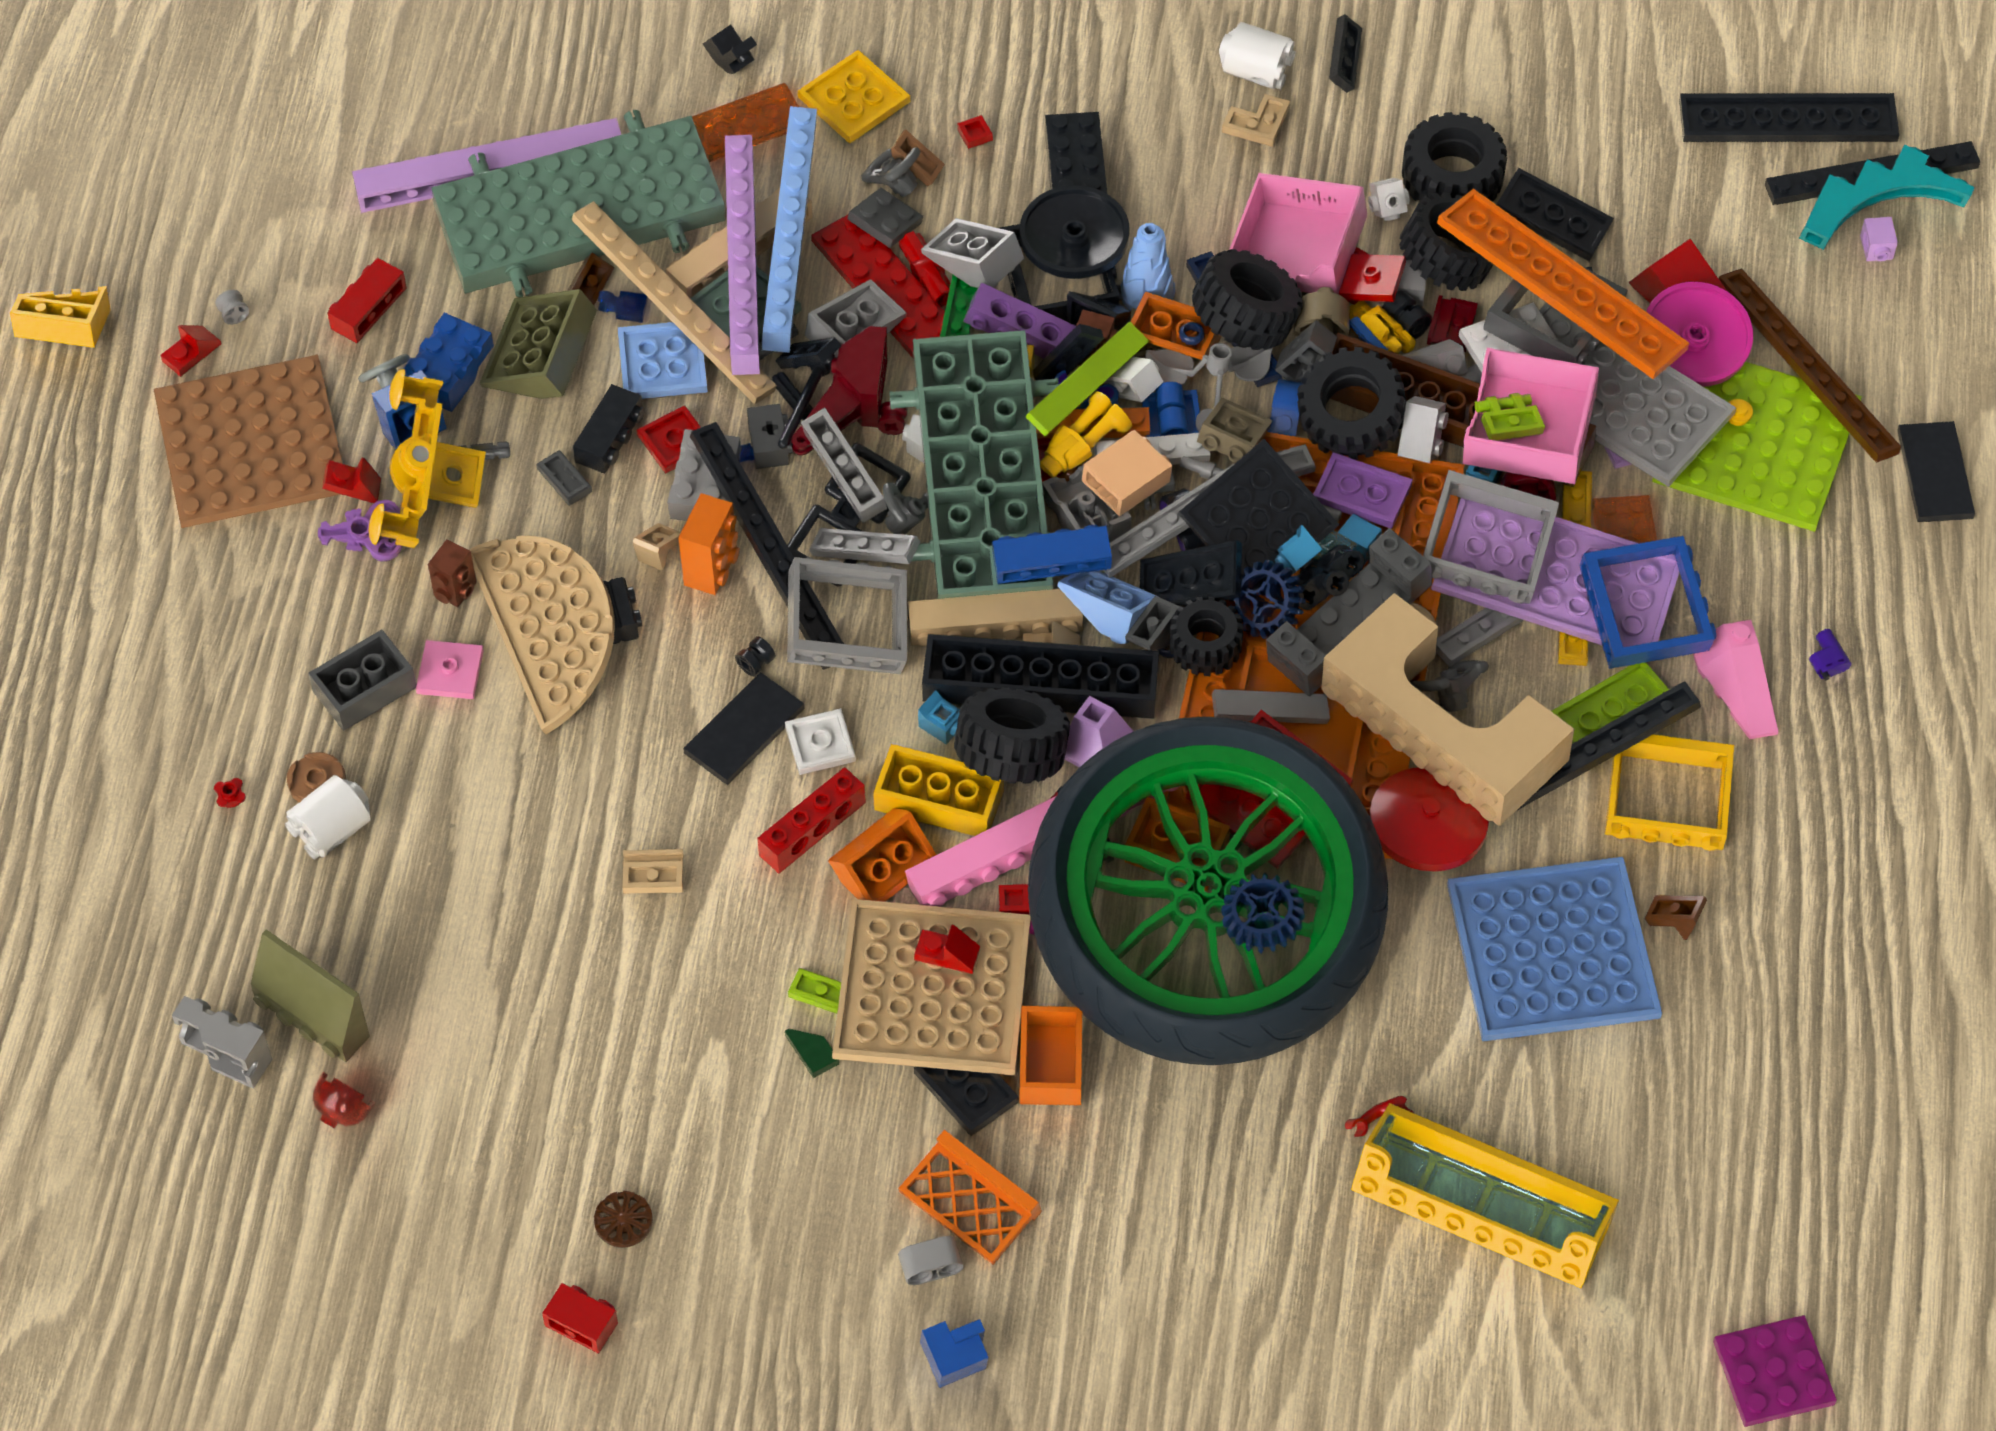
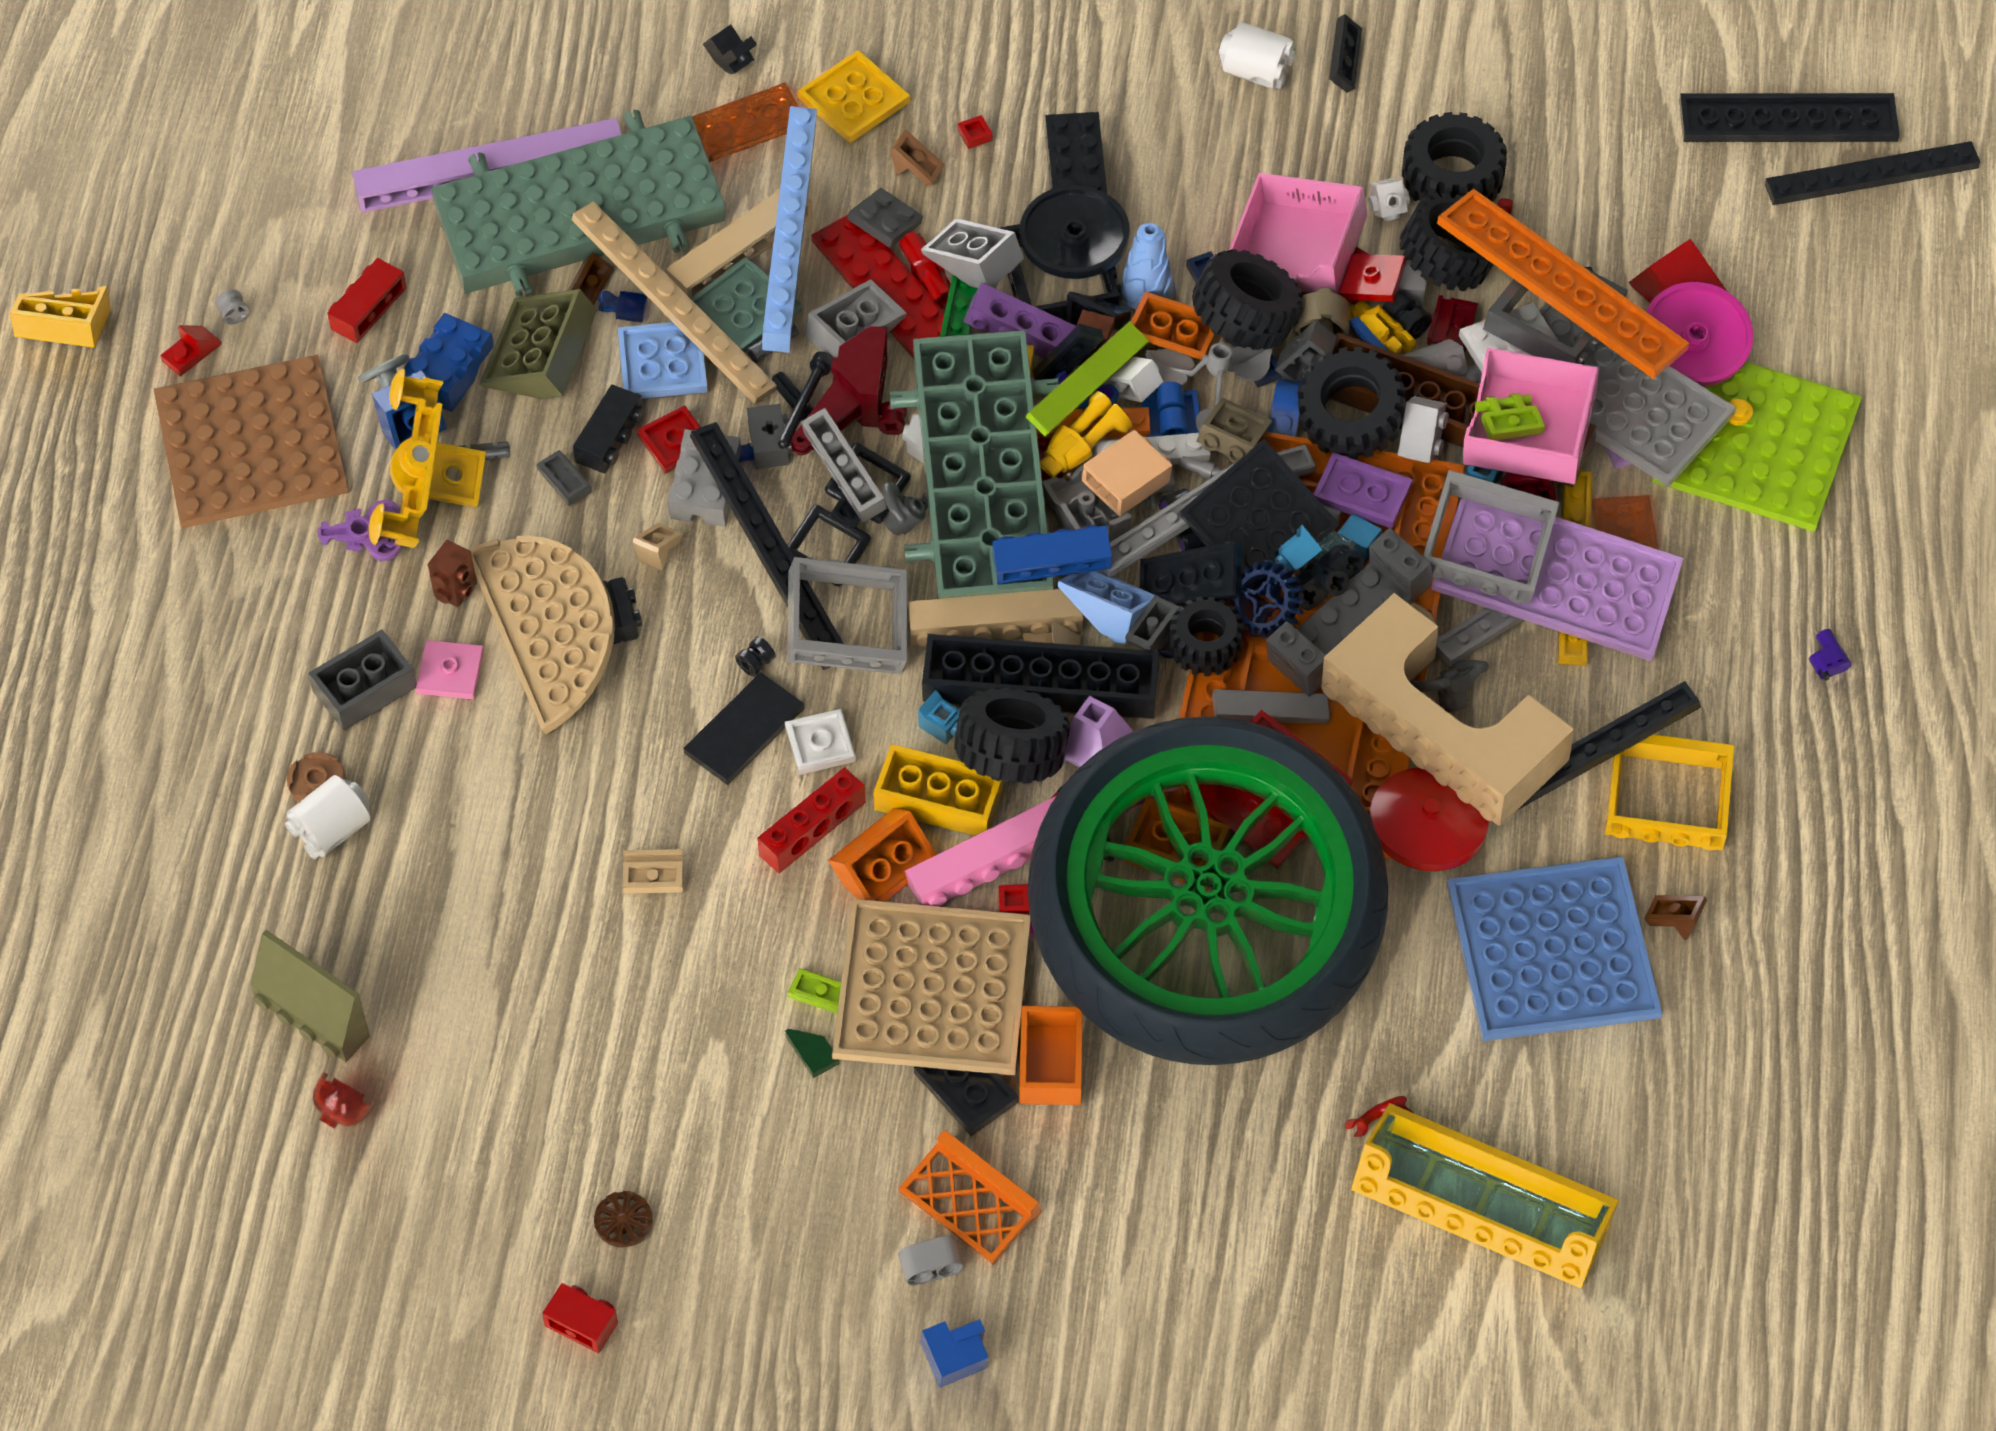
(231, 1047): light grey piece -> none
(233, 799): red plate -> none
(356, 482): red slope -> none
(708, 544): orange piece -> none
(742, 255): lavender brick -> none
(809, 353): black plate -> none
(864, 545): light grey tile -> none
(893, 172): dark grey piece -> none
(949, 951): red slope -> none
(1191, 340): dark blue piece -> none
(1259, 126): tan plate -> none
(1265, 928): dark blue gear -> none
(1555, 214): black tile -> none
(1610, 699): lime plate -> none
(1614, 651): blue window -> none
(1739, 678): bright pink wedge -> none
(1774, 1371): magenta plate -> none
(1811, 367): reddish brown plate -> none
(1875, 184): teal arch -> none
(1878, 239): lavender brick -> none
(1935, 471): black tile -> none

